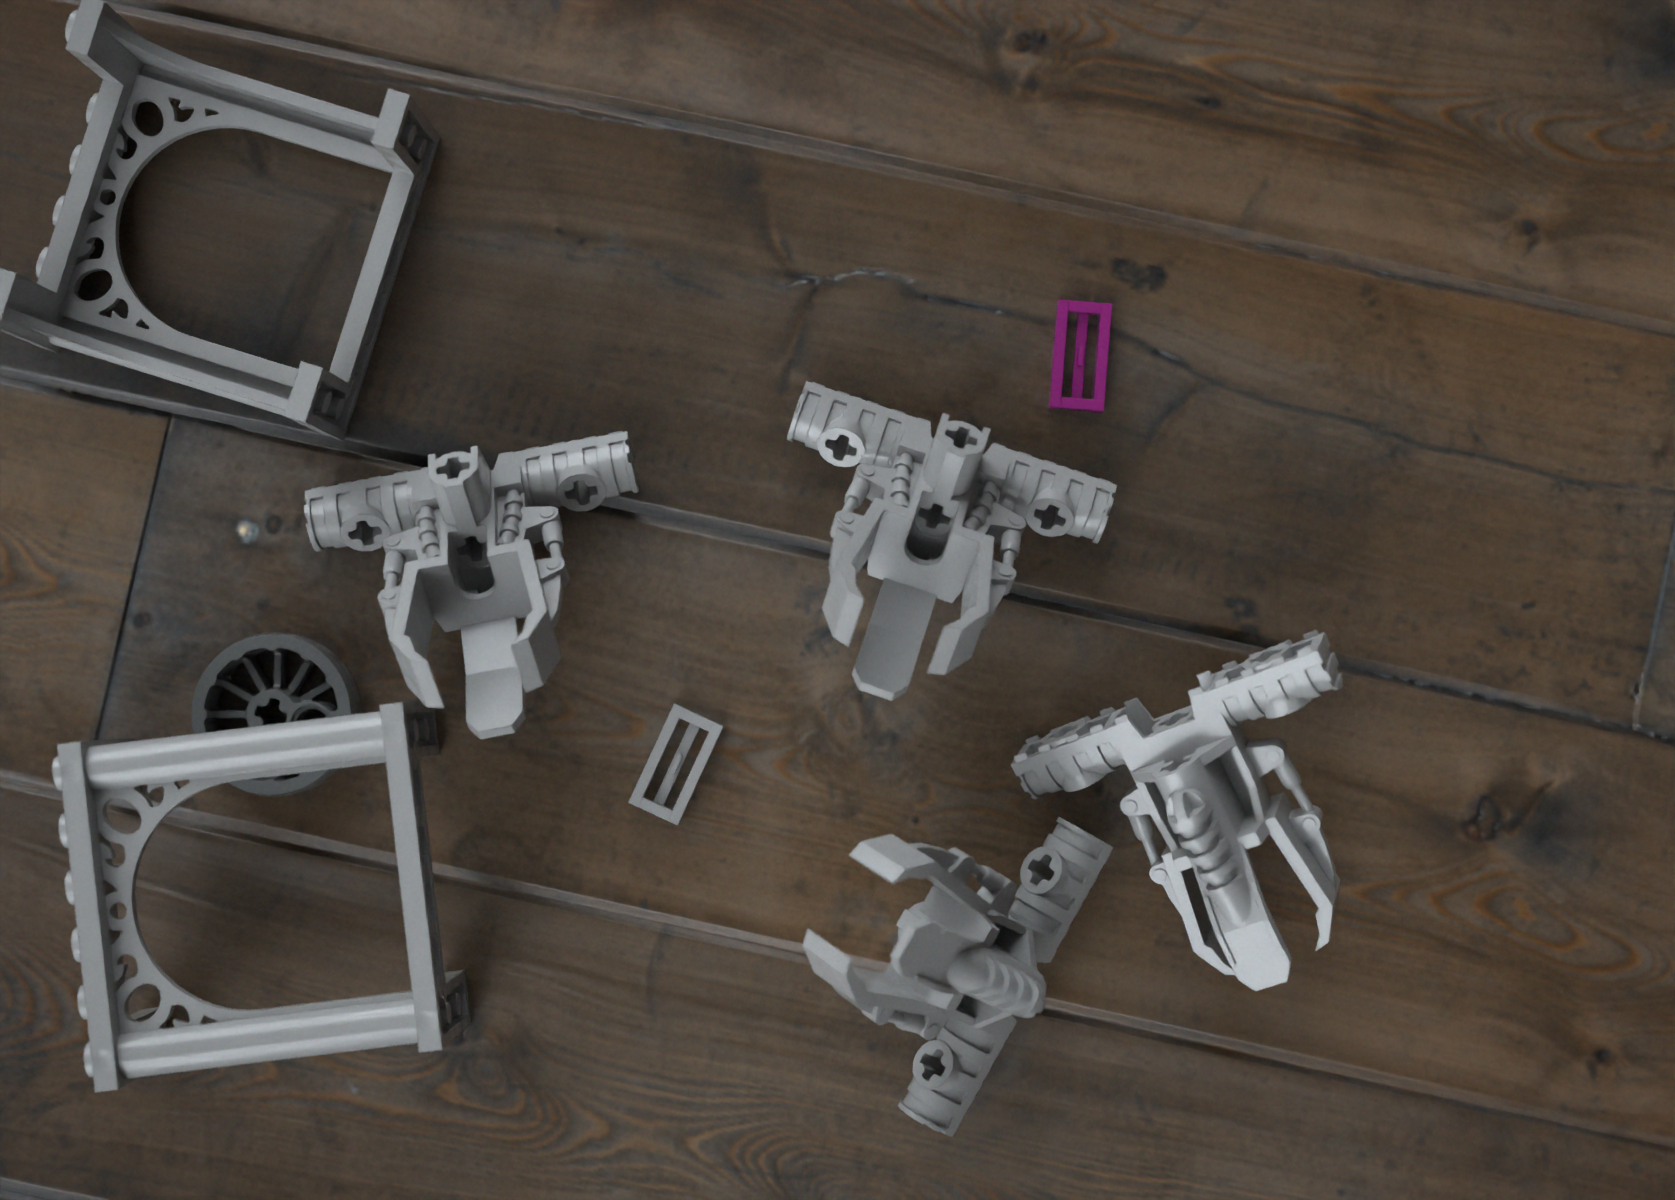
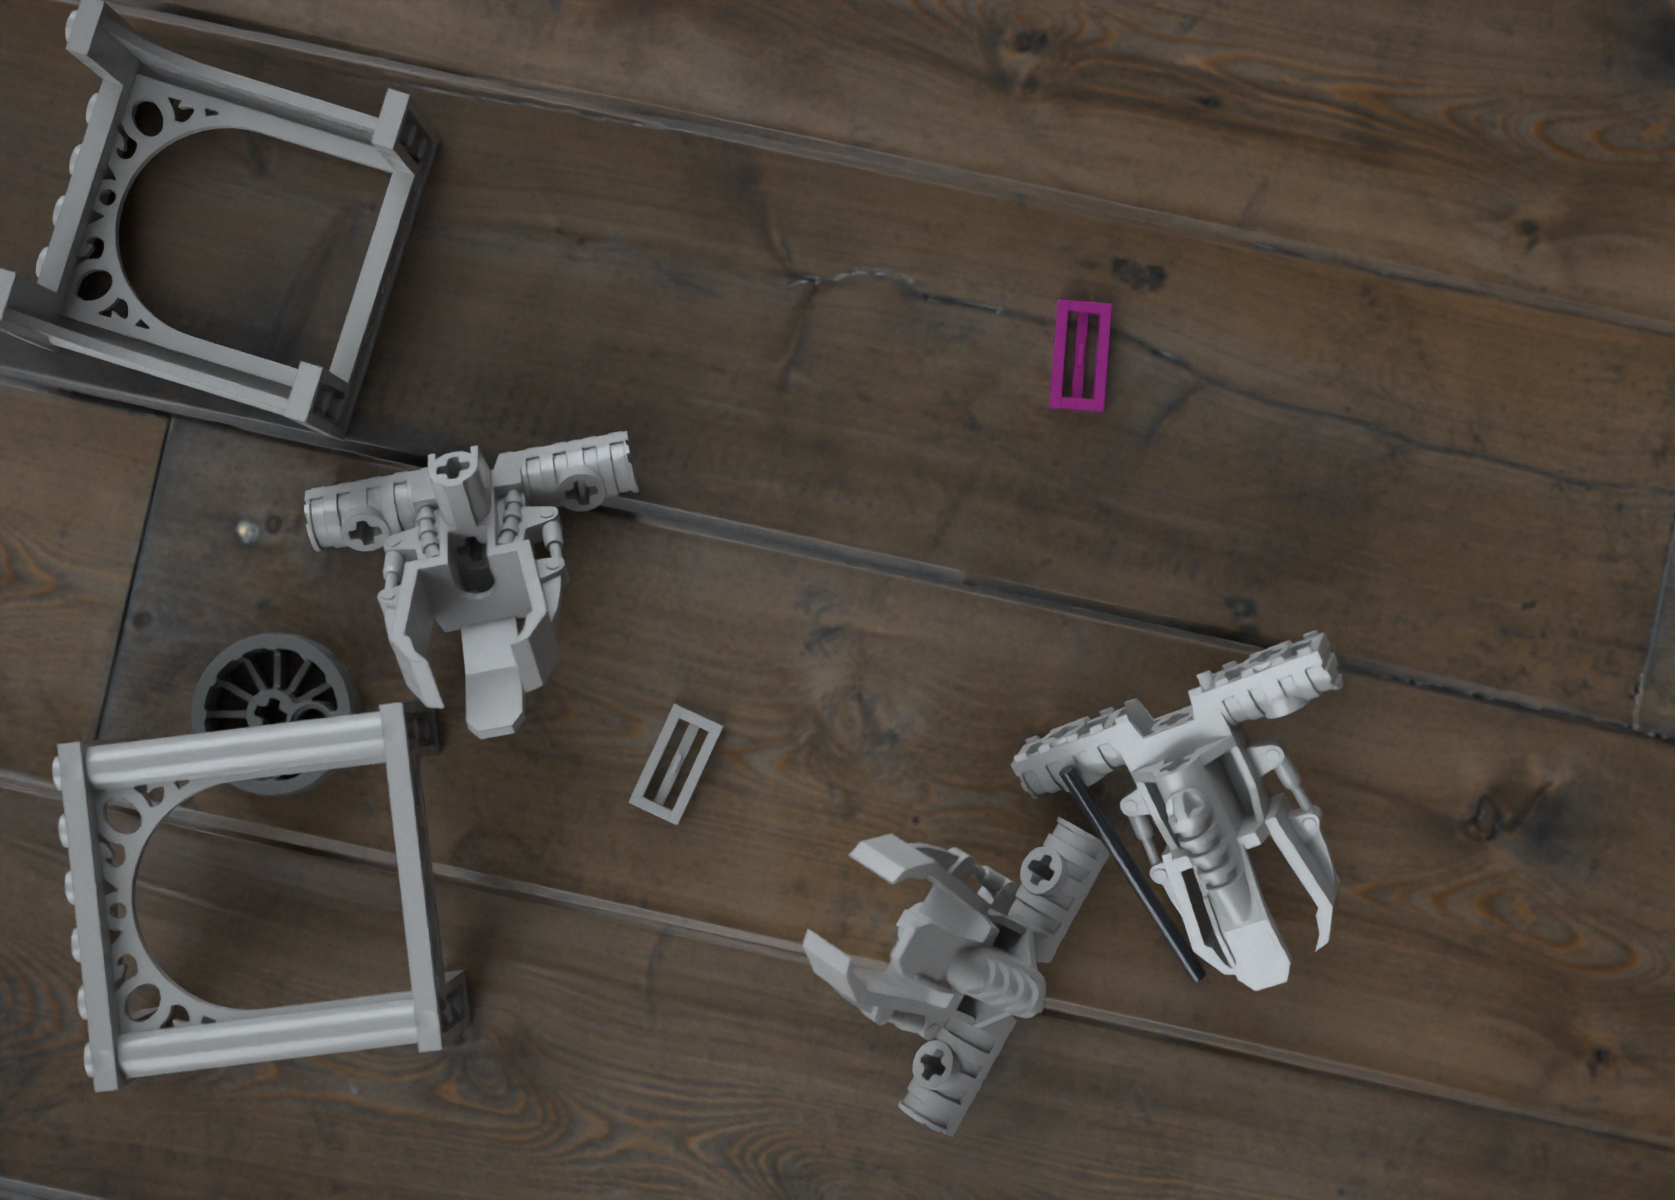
(931, 526): light grey piece -> none
(1132, 873): none -> black axle

